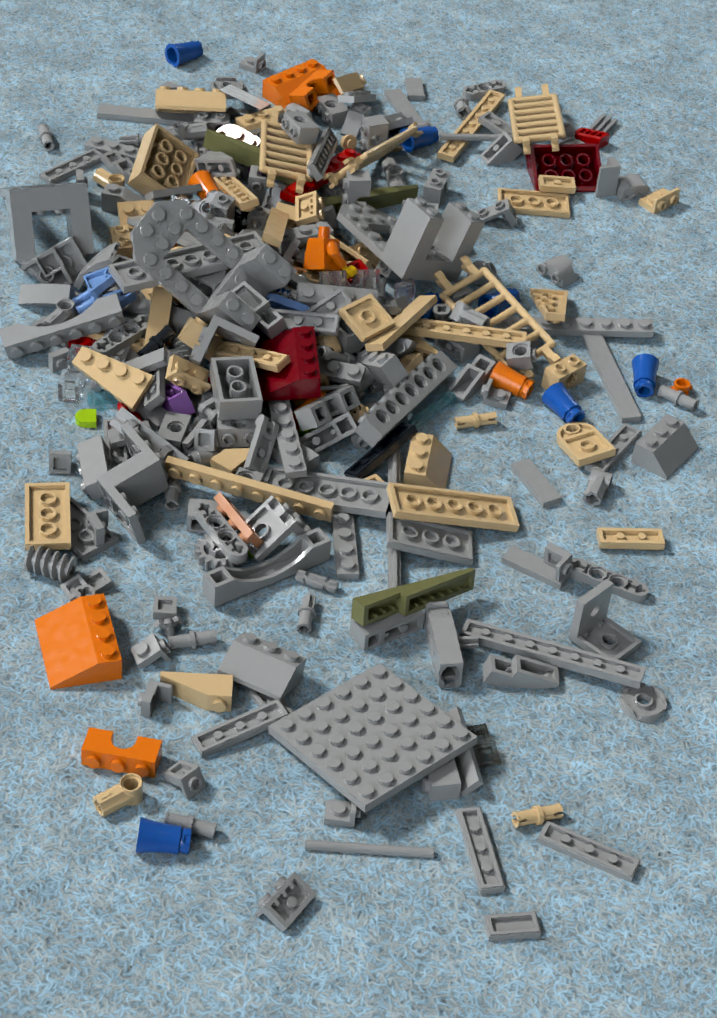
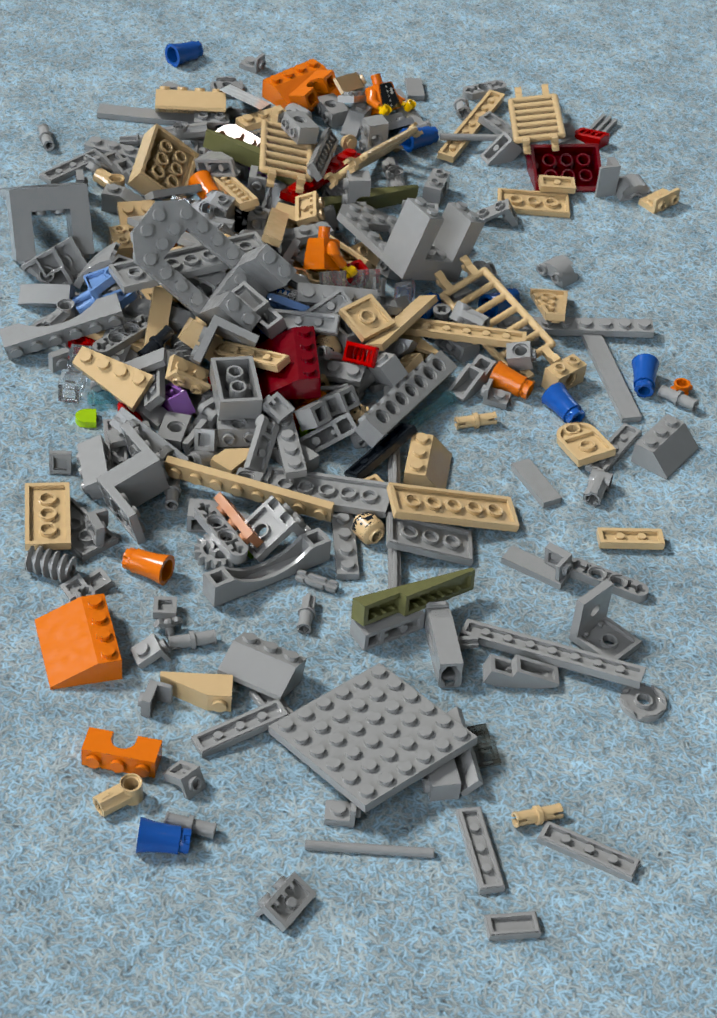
(95, 164): none -> light grey piece
(149, 564): none -> orange plant
(277, 407): none -> light grey bracket
(359, 350): none -> red slope
(368, 528): none -> tan head
(384, 98): none -> torso

